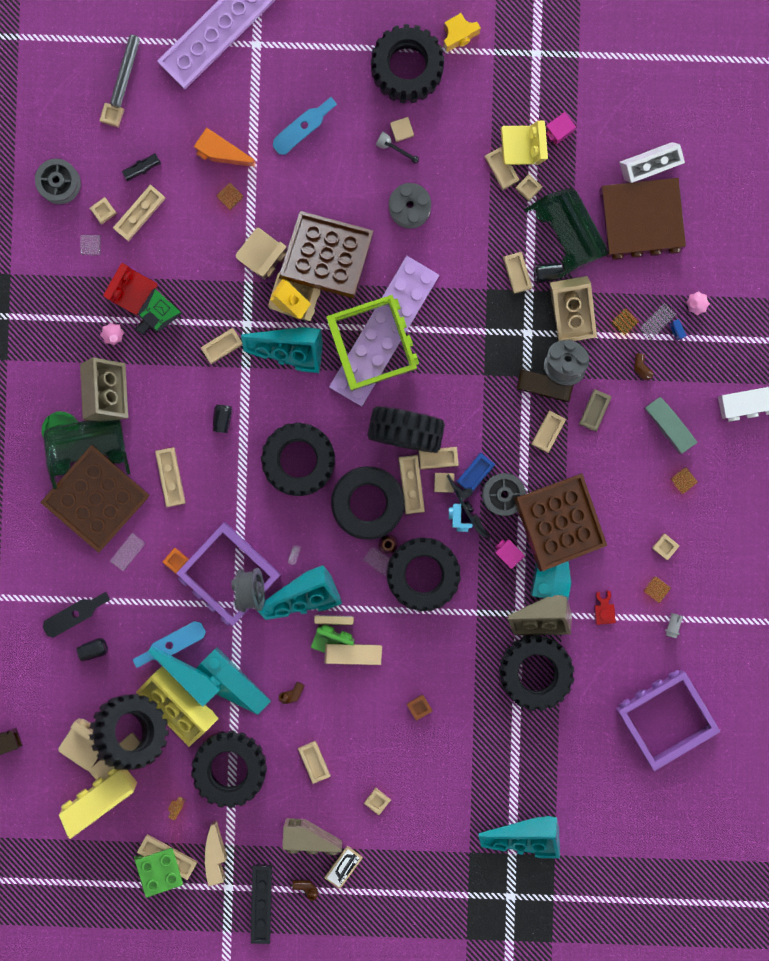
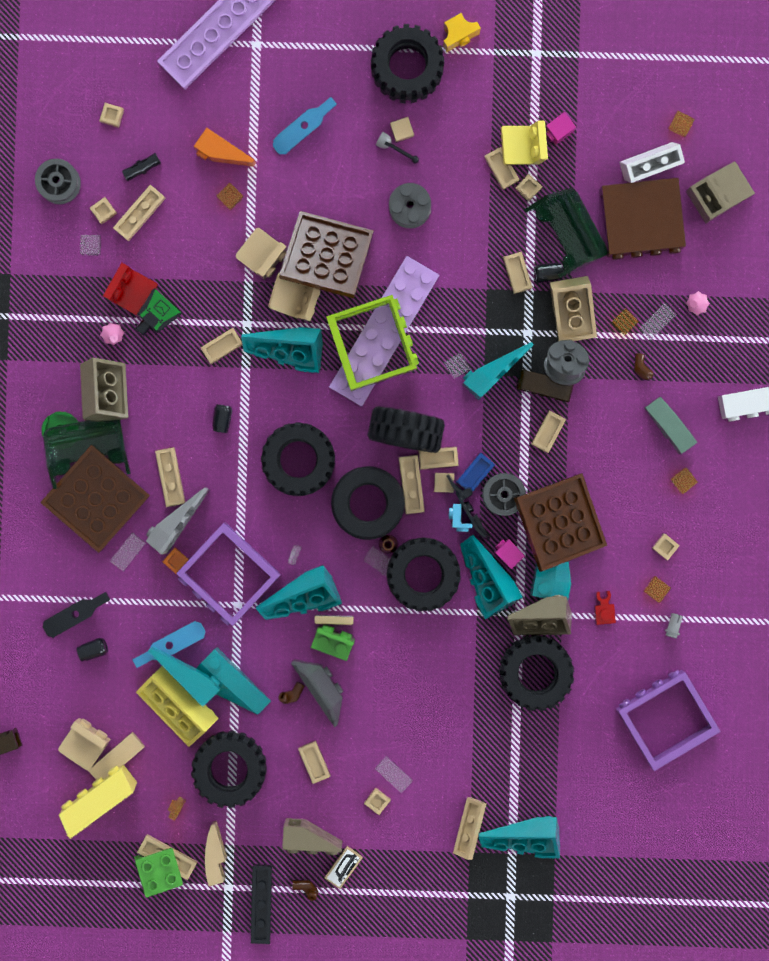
(125, 70): dark grey axle -> none
(152, 726): black tyre -> none
(168, 530): none -> light grey wedge
(248, 590): dark grey wheel -> none
(289, 300): yellow brick -> none
(321, 687): none -> dark grey wedge
(353, 654): tan tile -> none
(393, 774): none -> clear piece
(419, 707): dark orange plate -> none
(457, 366): none -> clear tile
(469, 828): none -> tan plate
(486, 376): none -> teal wedge
(491, 582): none -> teal wedge
(595, 410): dark tan tile -> none
(677, 329): blue tile -> none
(681, 123): none -> clear yellow tile
(720, 192): none -> dark tan slope

